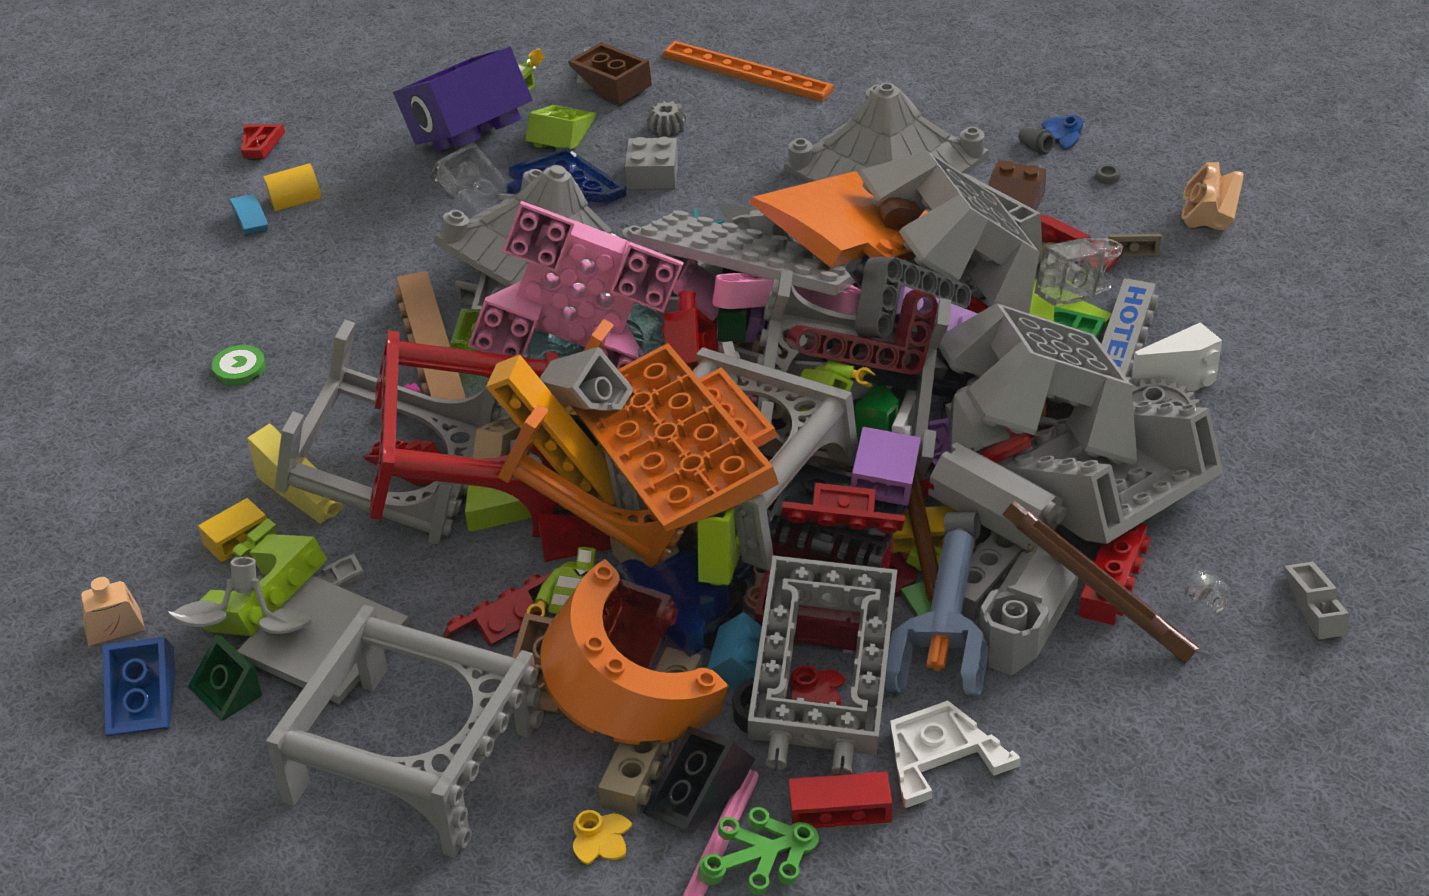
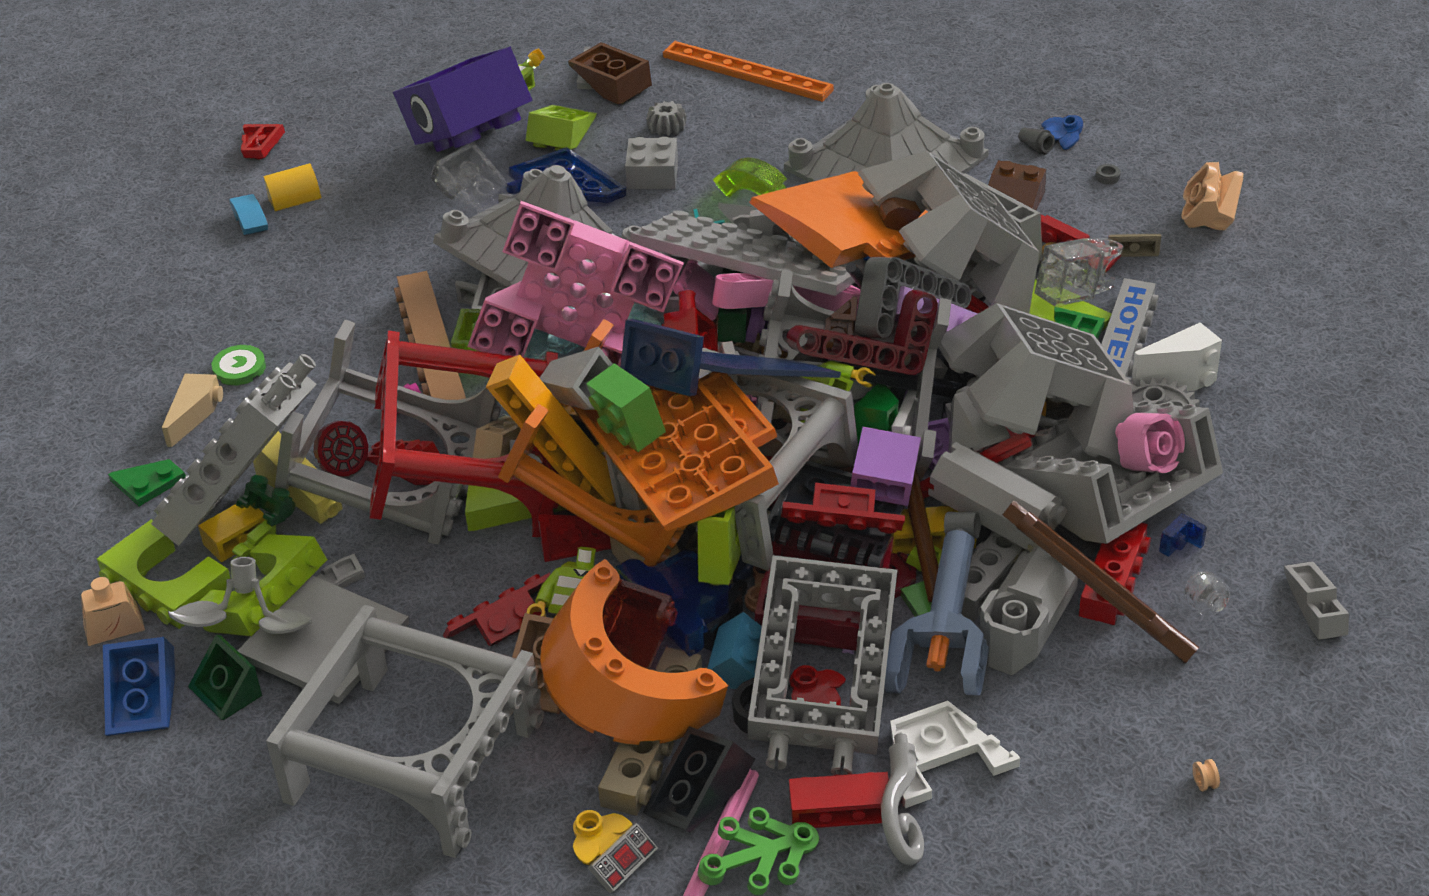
(143, 550): none -> lime arch
(147, 480): none -> green wing
(192, 404): none -> tan slope
(238, 446): none -> light grey brick
(273, 500): none -> dark green piece
(341, 448): none -> tile
(622, 858): none -> tile
(625, 407): none -> bright green brick
(674, 359): none -> dark blue piece
(750, 175): none -> clear neon green arch
(842, 320): none -> reddish brown slope
(902, 773): none -> light grey plant
(1150, 442): none -> bright pink brick
(1181, 531): none -> clear blue bracket
(1206, 775): none -> light nougat bush

